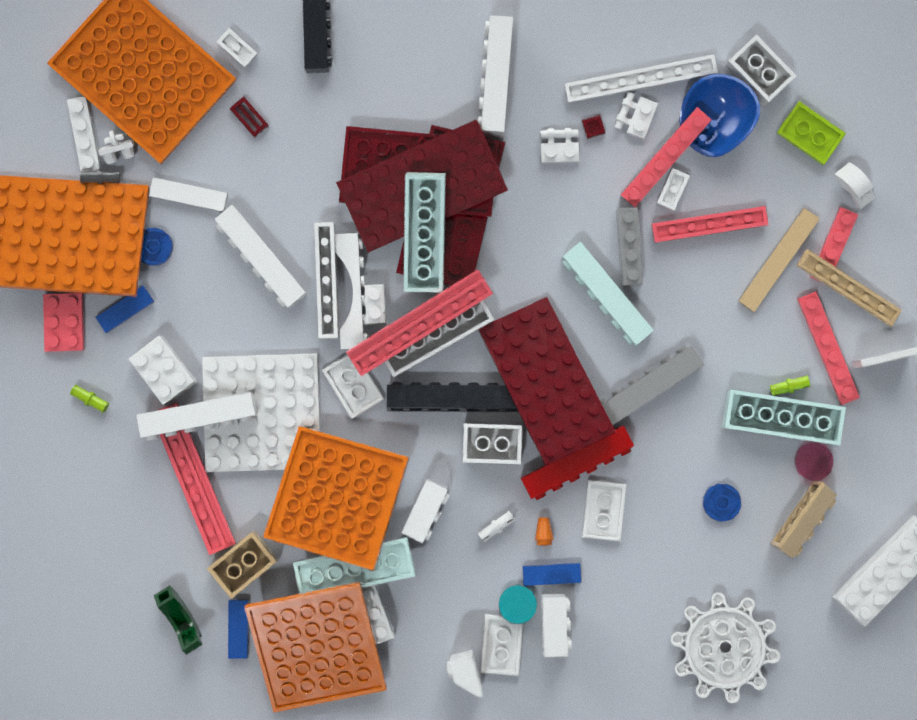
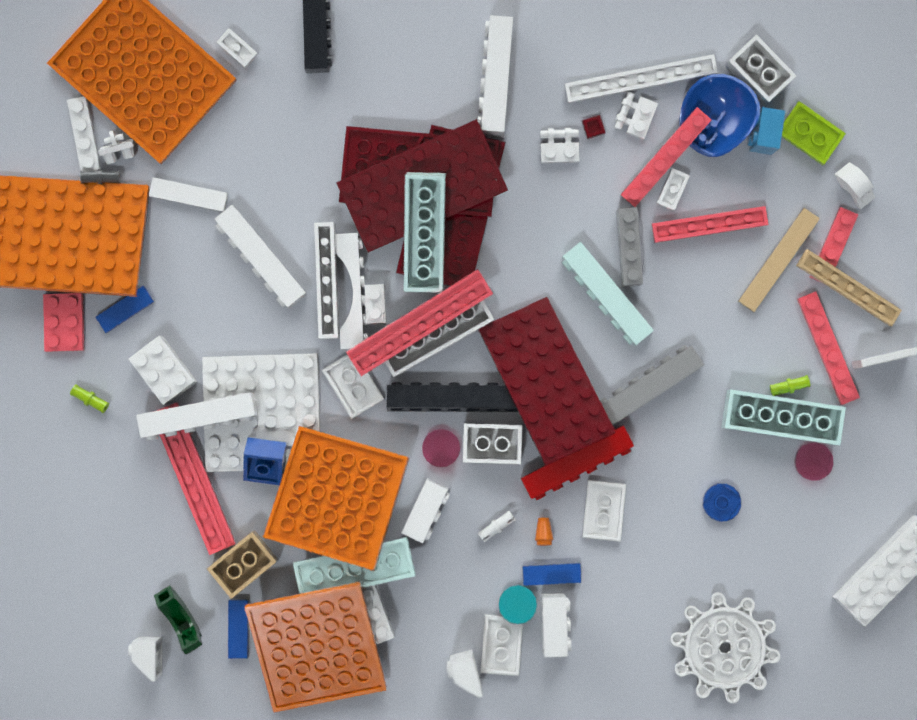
(147, 656): none -> white slope
(156, 247): blue tile -> none
(259, 128): dark red tile -> none
(264, 461): none -> blue slope
(441, 448): none -> clear pink tile
(767, 132): none -> dark azure brick
(804, 518): tan slope -> none

